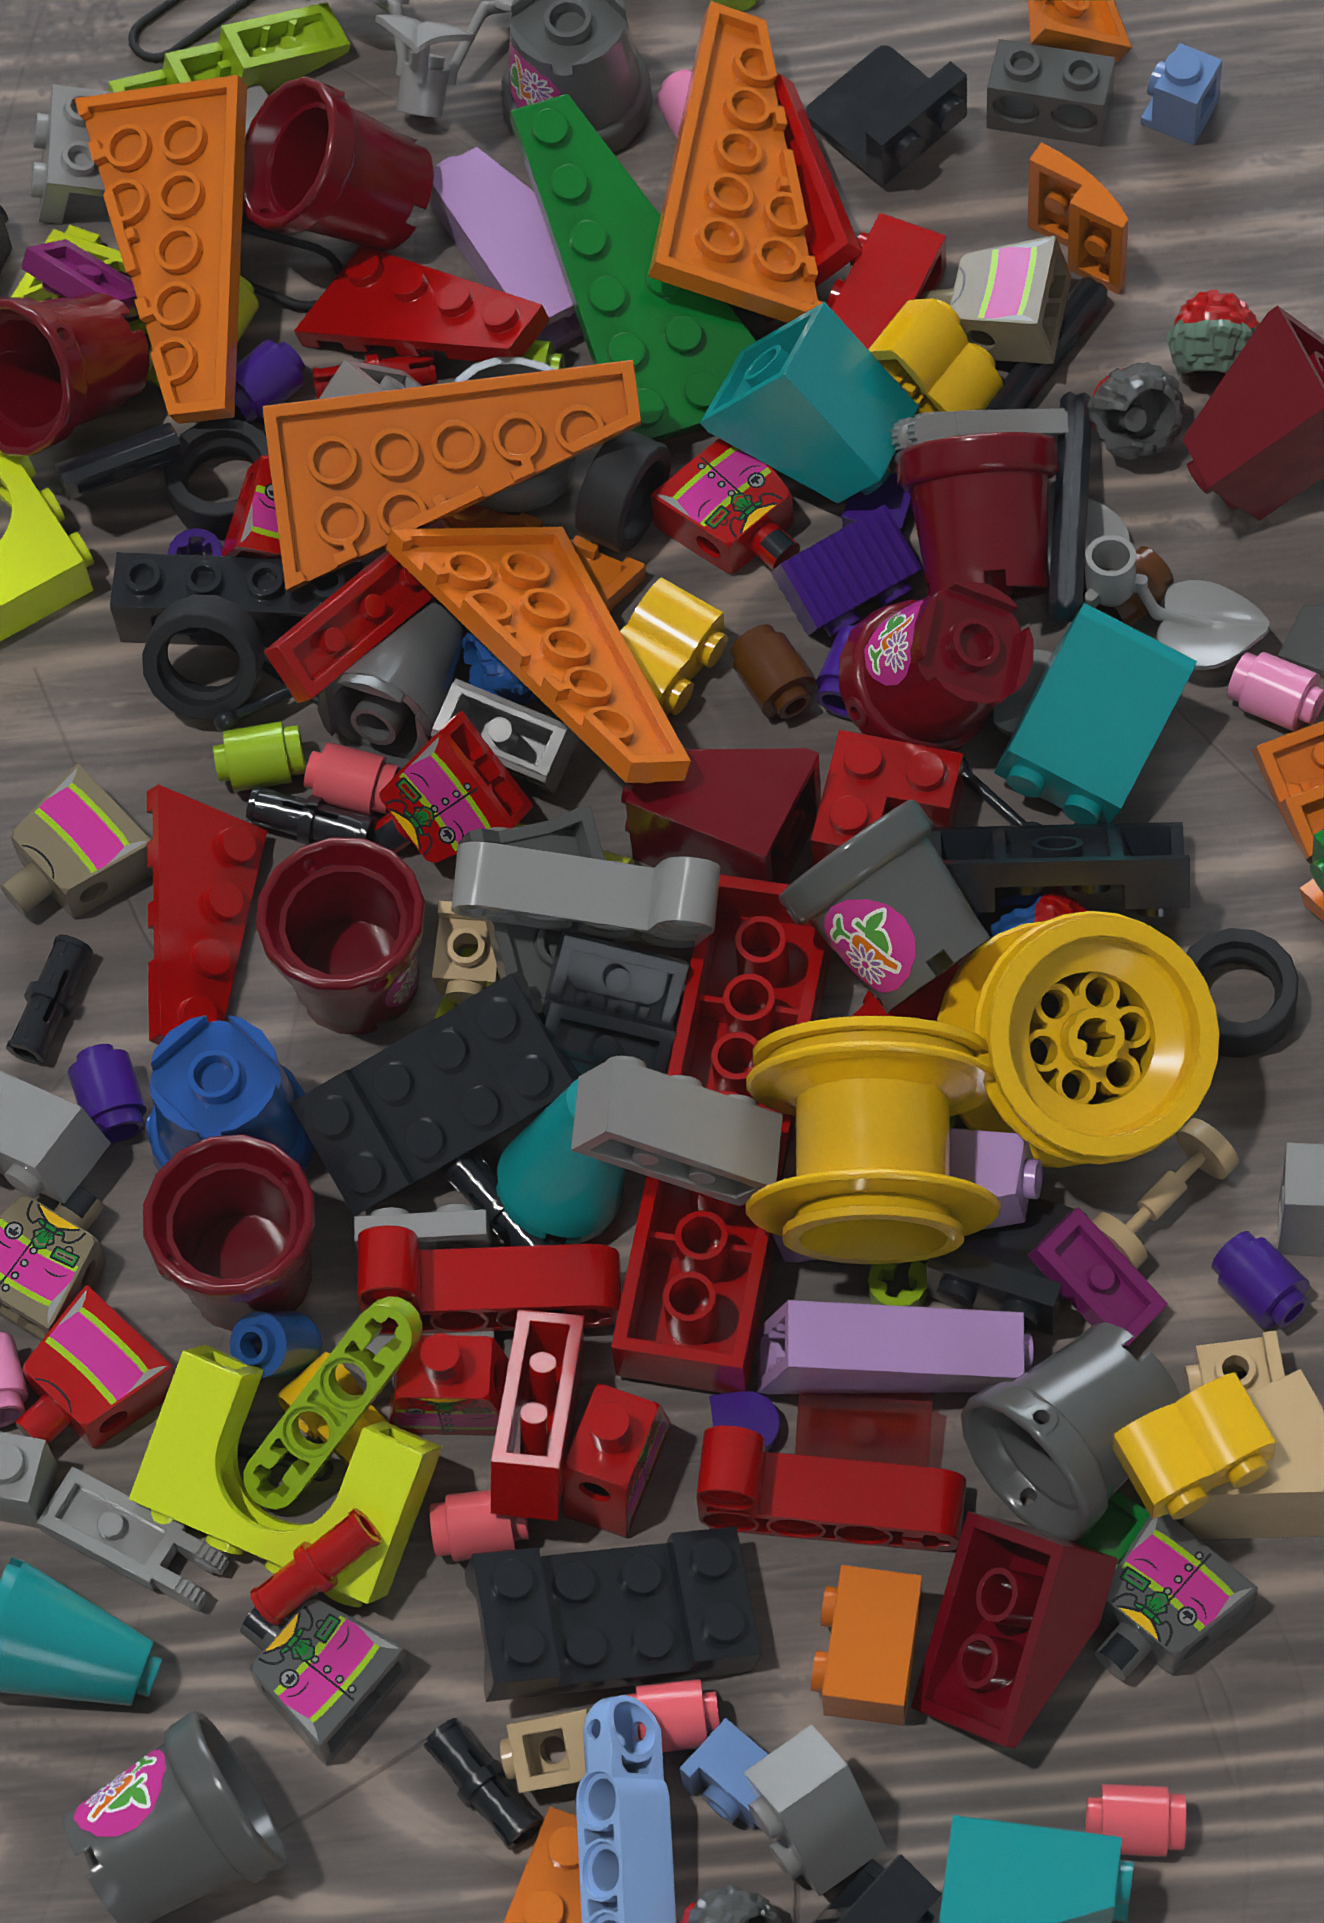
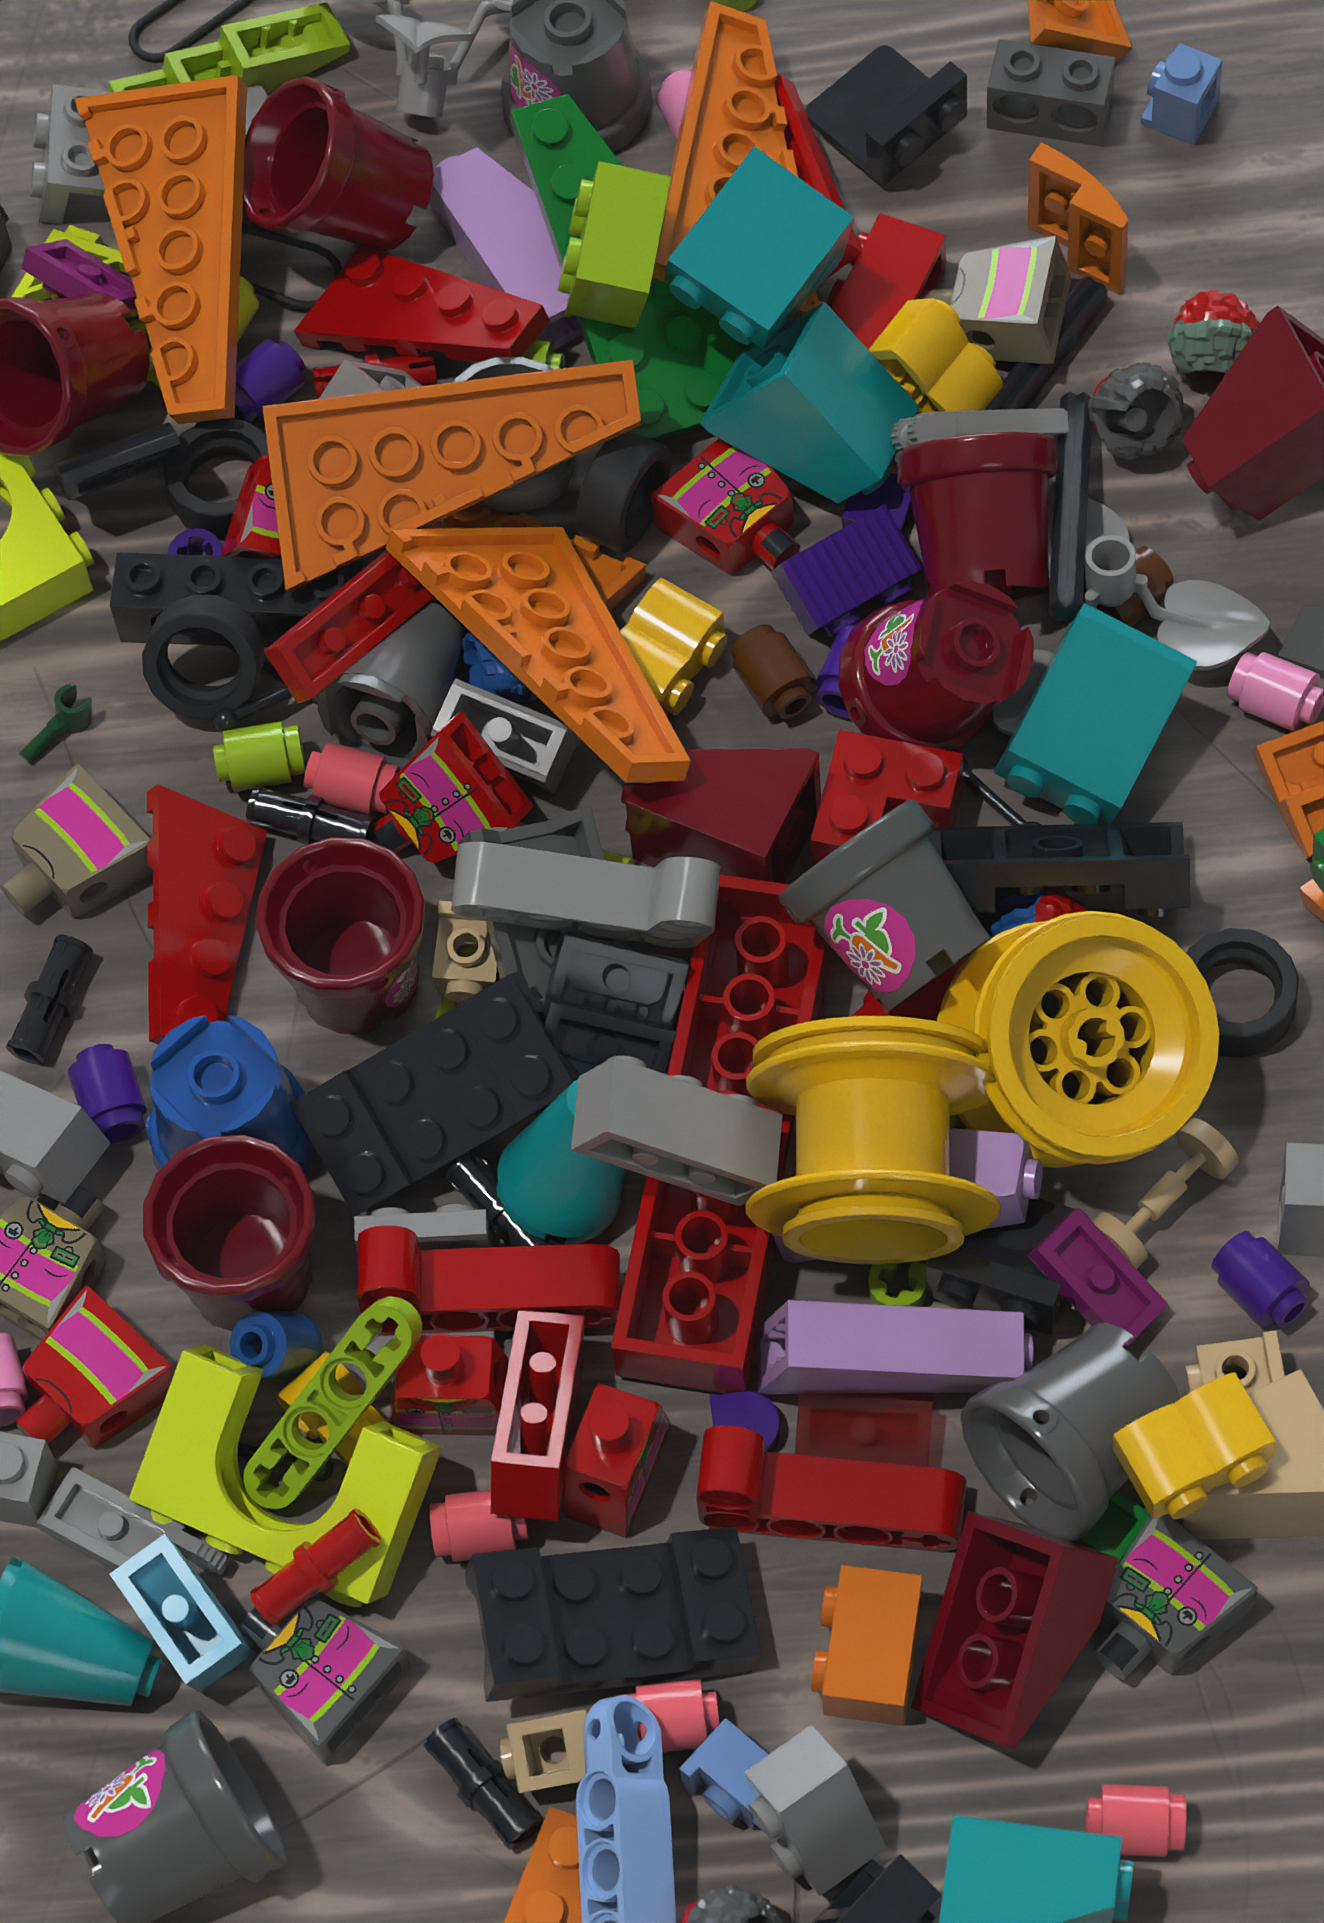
(64, 720): none -> dark green hand
(182, 1614): none -> medium azure slope
(618, 243): none -> lime brick
(759, 250): none -> teal slope

